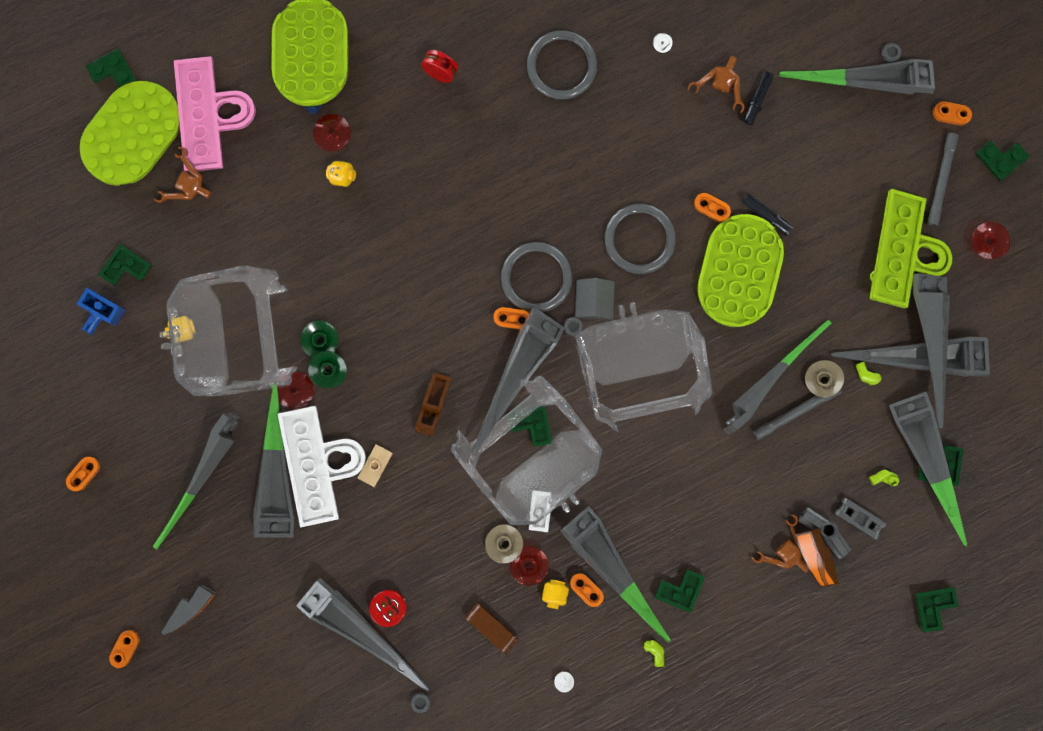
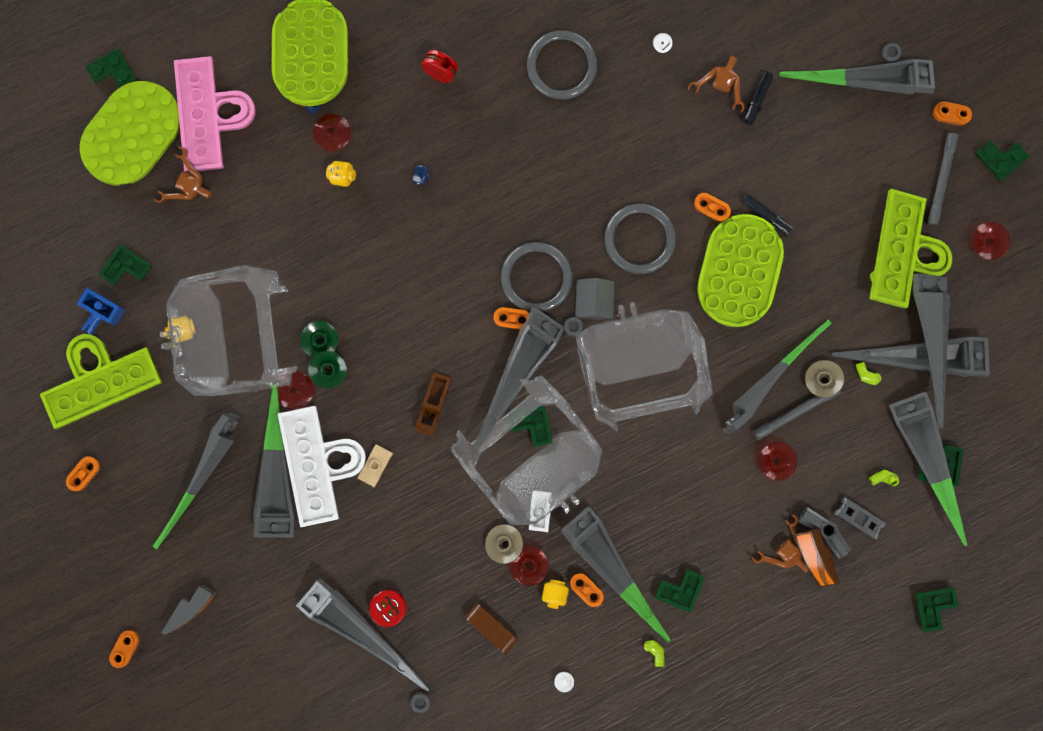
(102, 386): none -> lime plate
(421, 175): none -> dark blue piece
(787, 459): none -> clear red dish

